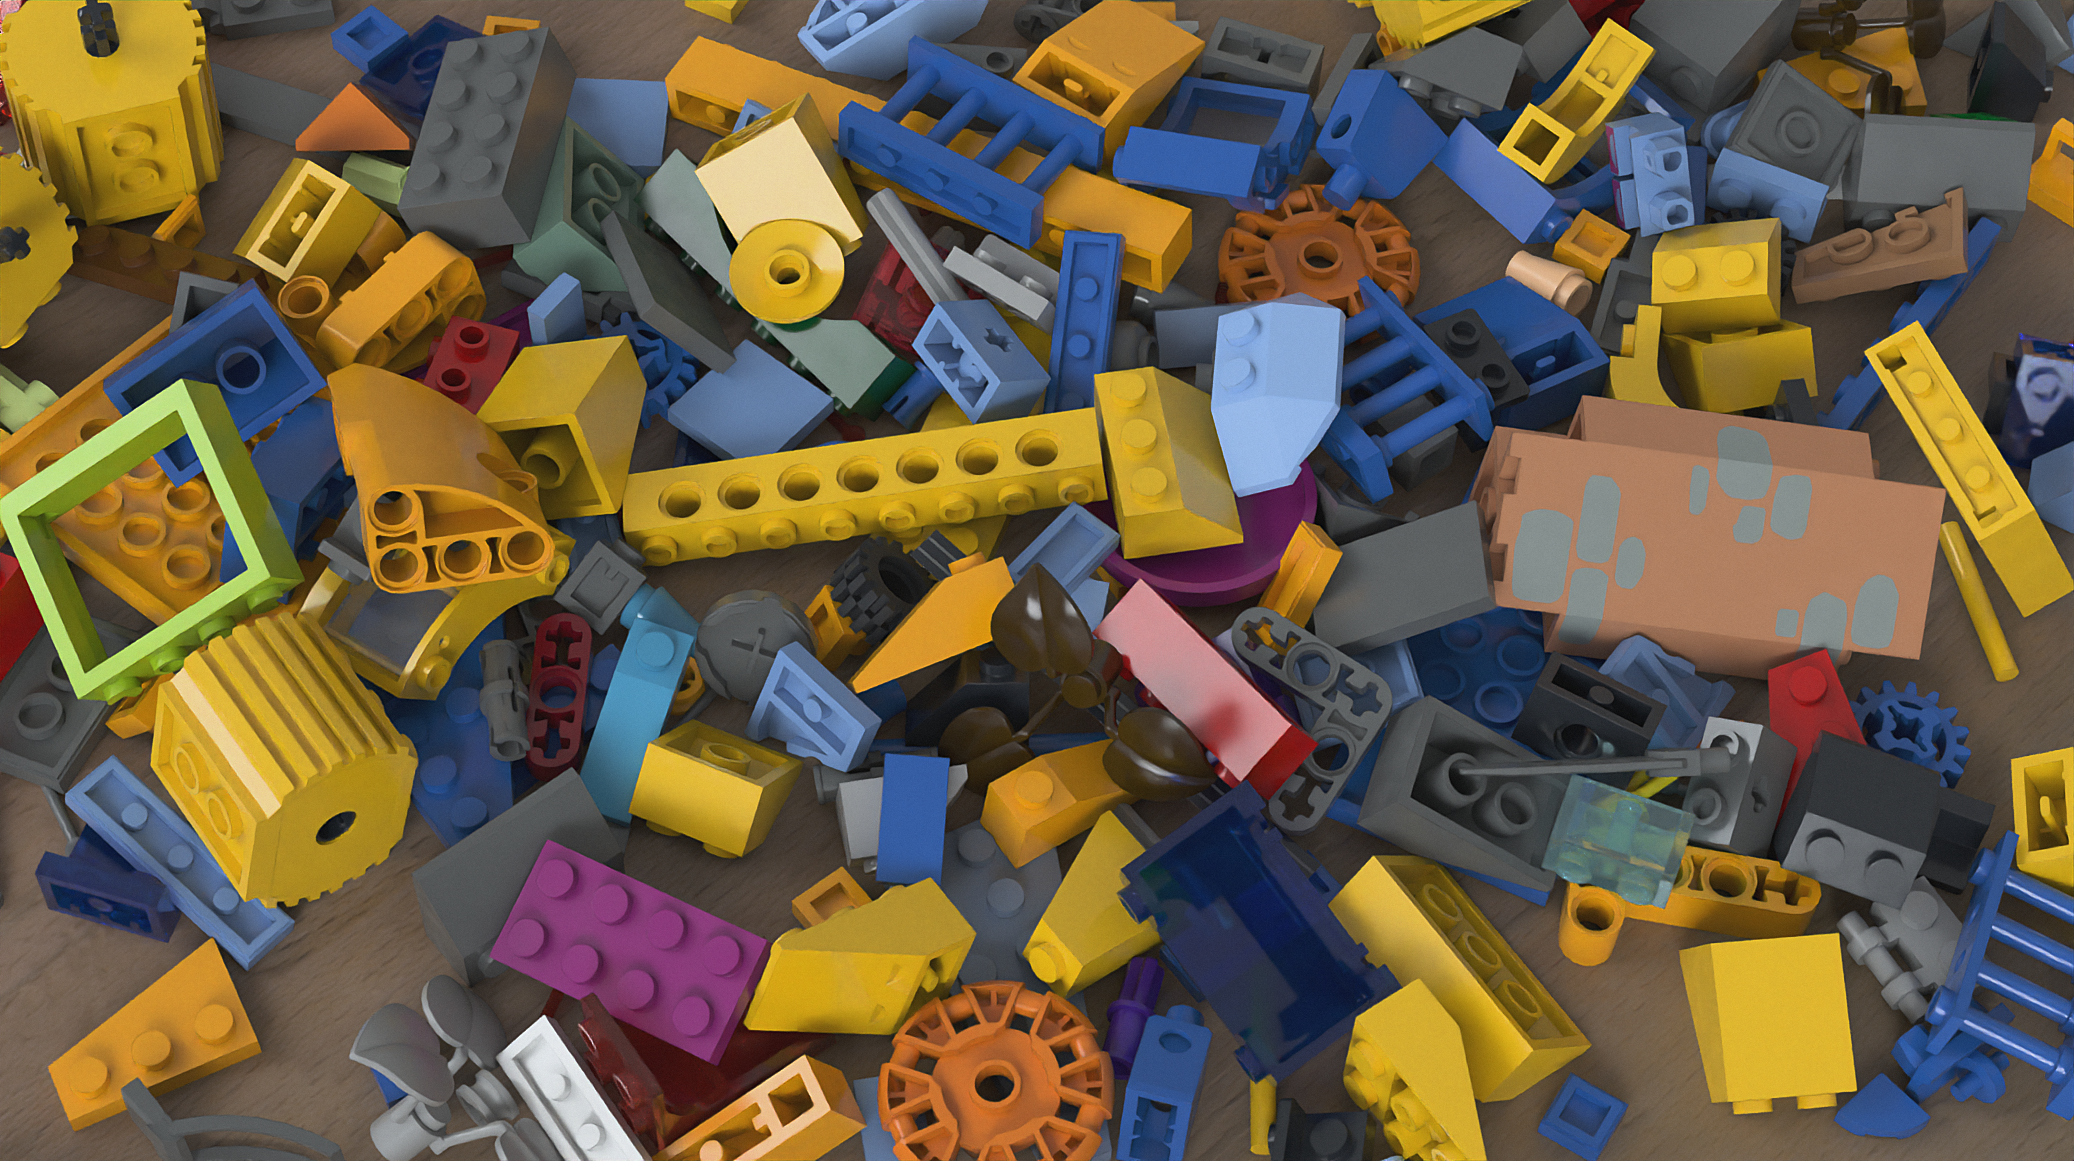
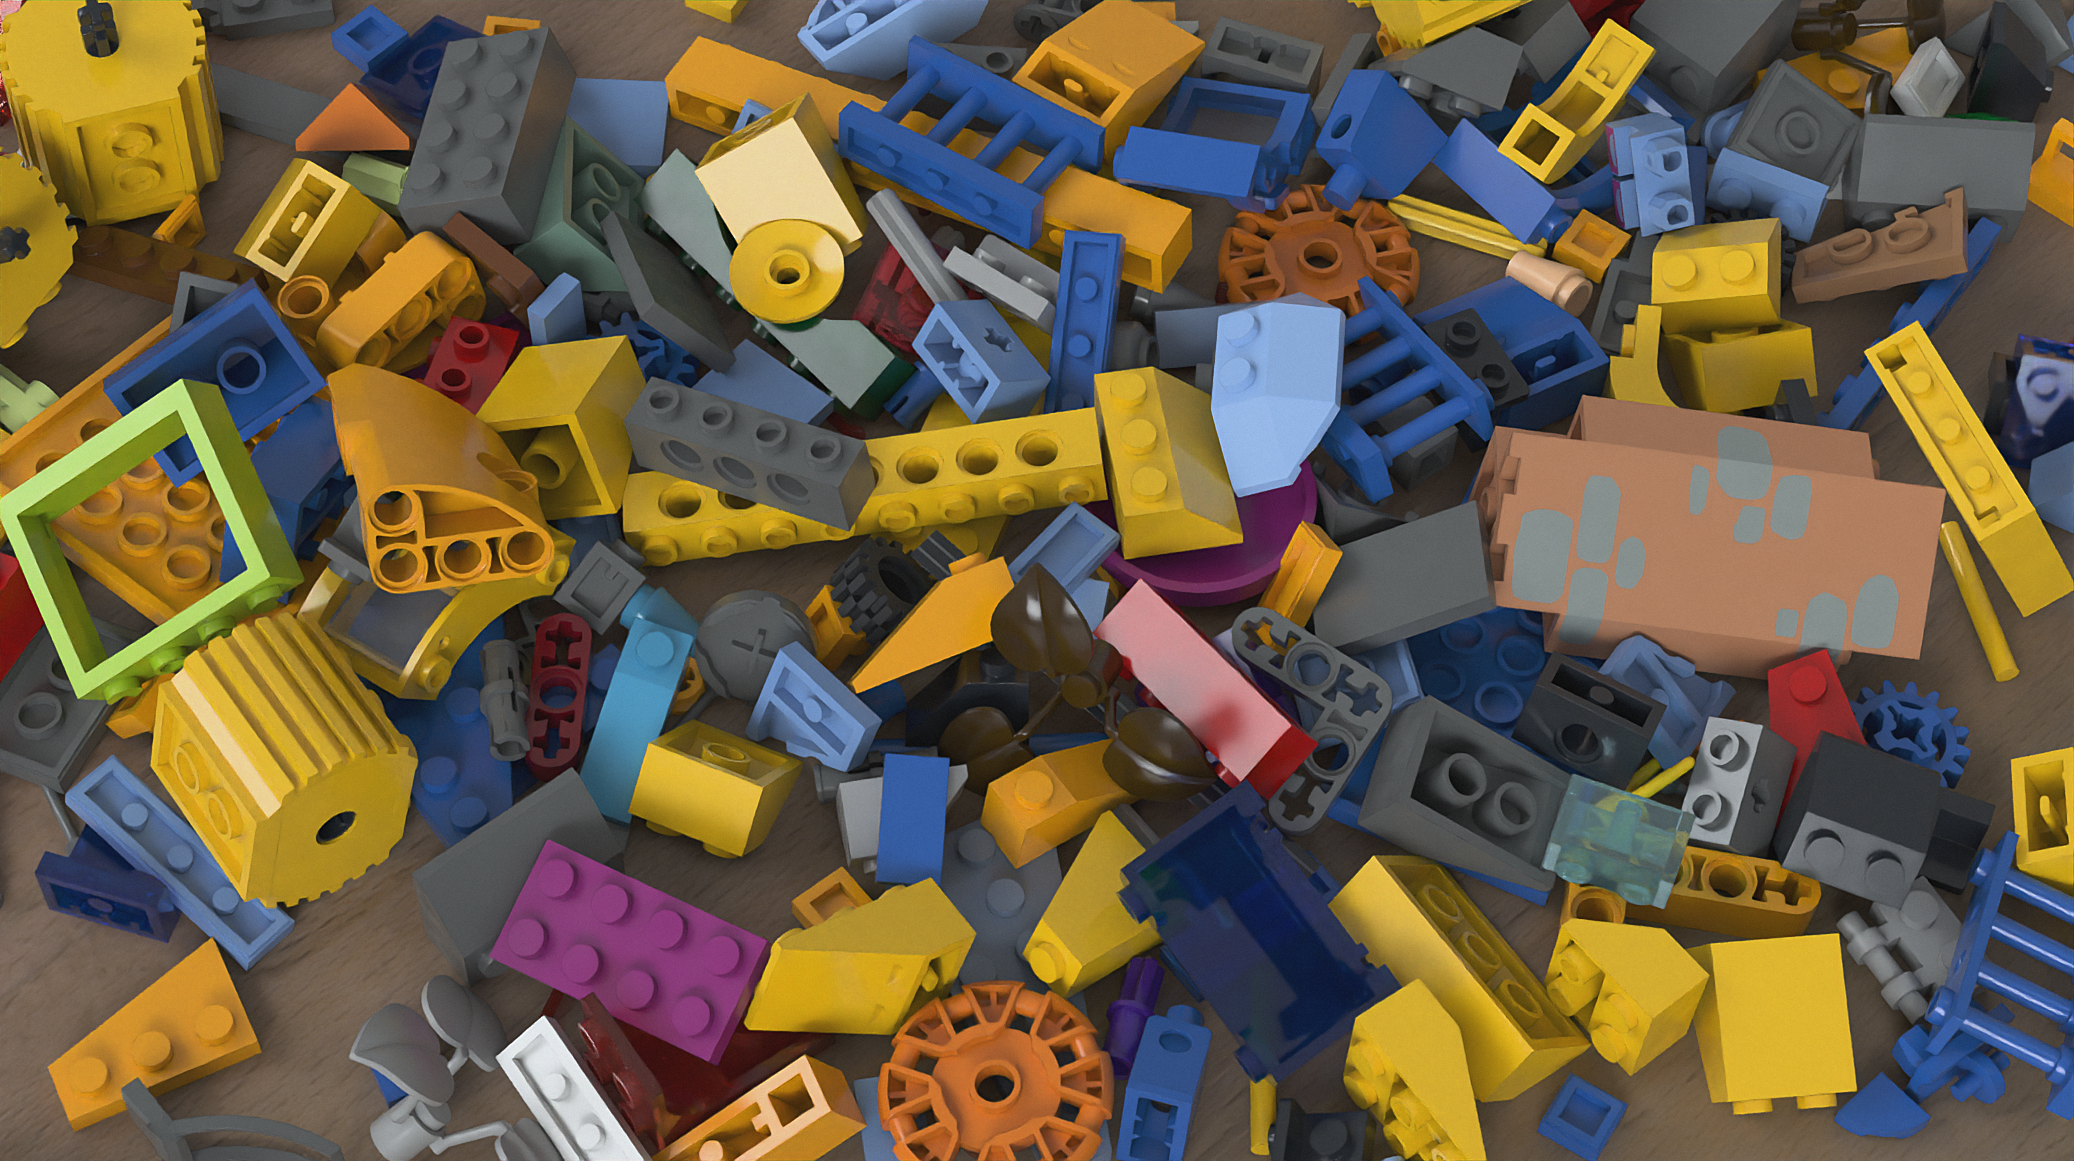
(487, 1100): light grey bush -> none
(505, 273): none -> reddish brown wing
(750, 453): none -> dark grey brick
(1460, 228): none -> yellow axle
(1625, 987): none -> yellow slope
(1656, 763): dark grey piece -> none
(1928, 81): none -> white tile

